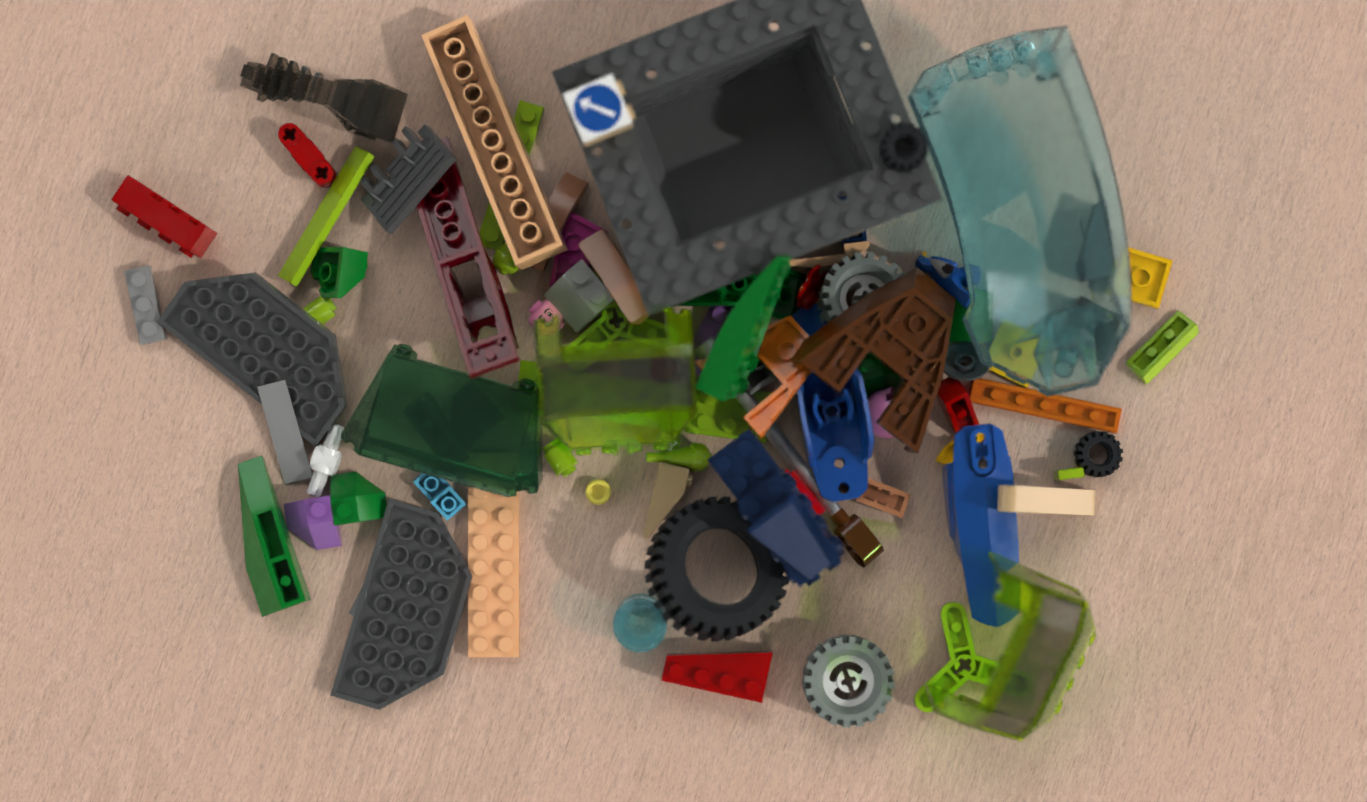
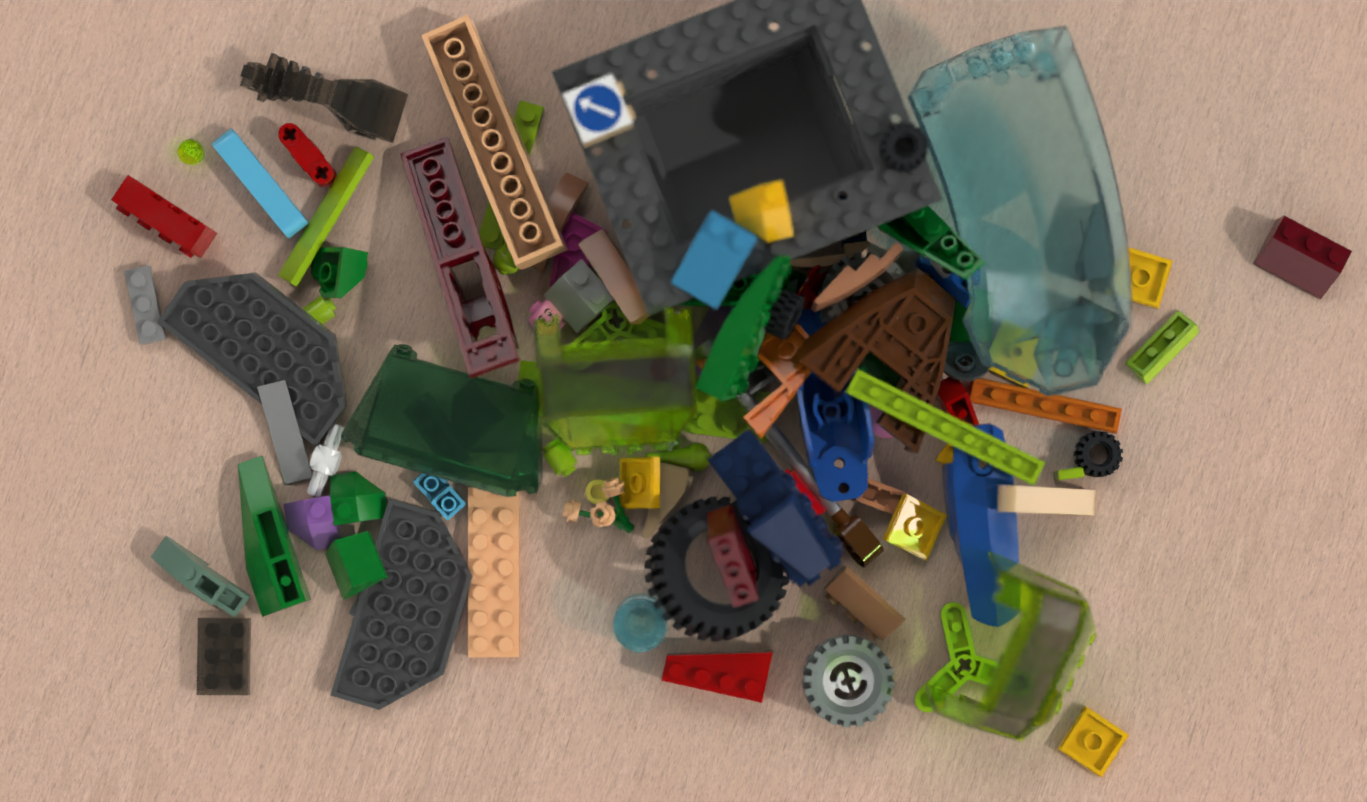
(191, 152): none -> clear neon green tile
(199, 578): none -> sand green slope
(223, 656): none -> clear smoke plate
(260, 183): none -> medium azure beam
(355, 563): none -> green slope
(411, 174): dark grey hinge -> none
(603, 514): none -> light nougat plant
(641, 482): none -> yellow plate
(714, 259): none -> dark azure slope
(732, 555): none -> dark red window
(763, 211): none -> yellow slope
(784, 314): none -> black tyre
(851, 281): none -> nougat slope
(863, 604): none -> medium nougat slope
(914, 527): none -> yellow tile
(935, 240): none -> green wedge
(945, 427): none -> lime tile
(1093, 741): none -> yellow tile
(1302, 256): none -> dark red slope

